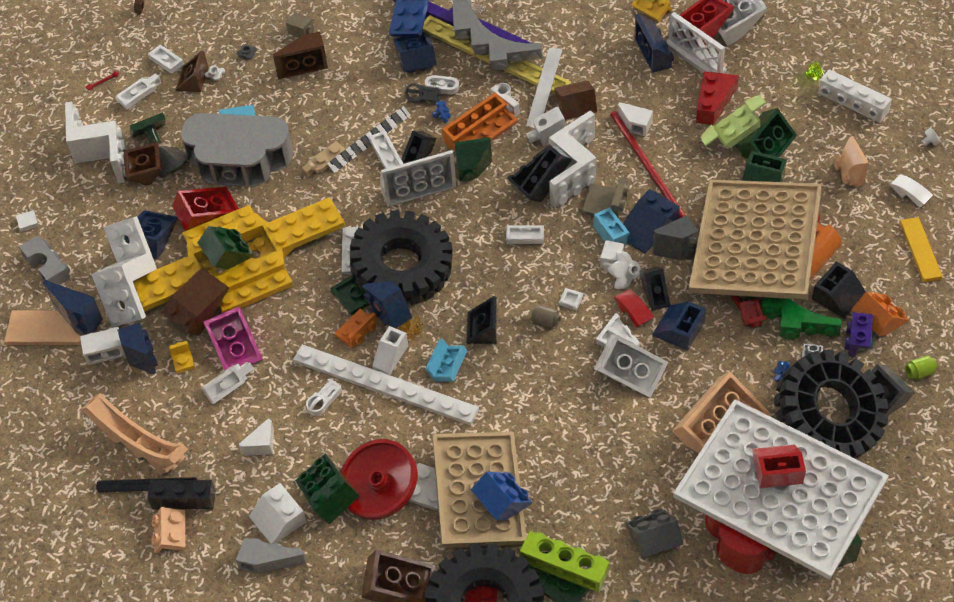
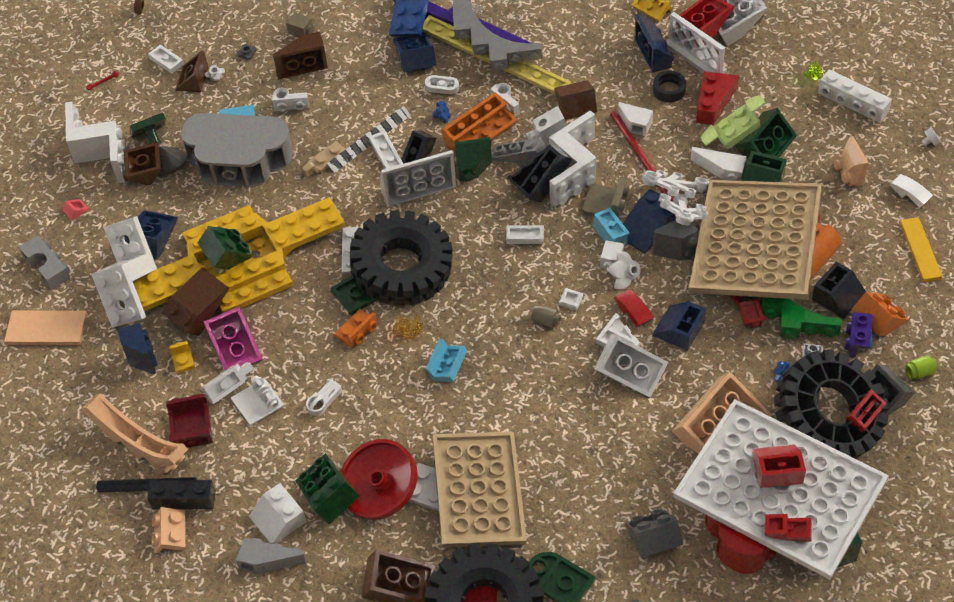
(27, 221): white tile -> none
(74, 208): none -> coral slope
(75, 307): dark blue slope -> none
(102, 346): white brick -> none
(138, 91): white hinge -> none
(189, 421): none -> dark red panel
(202, 205): red slope -> none
(257, 401): none -> white hinge
(259, 441): white slope -> none
(284, 101): none -> white plate
(386, 385): white plate -> none
(387, 303): dark blue slope -> none
(390, 350): white slope -> none
(425, 92): dark grey piece -> none
(483, 323): black slope -> none
(501, 494): blue slope -> none
(519, 151): none -> light grey slope
(544, 85): white sticker -> none
(568, 570): lime brick -> none
(655, 287): black slope -> none
(669, 96): none -> black tyre
(674, 183): none -> white plant
(679, 208): none -> white plant
(721, 164): none -> white slope
(786, 528): none -> red slope
(857, 420): none -> red tile

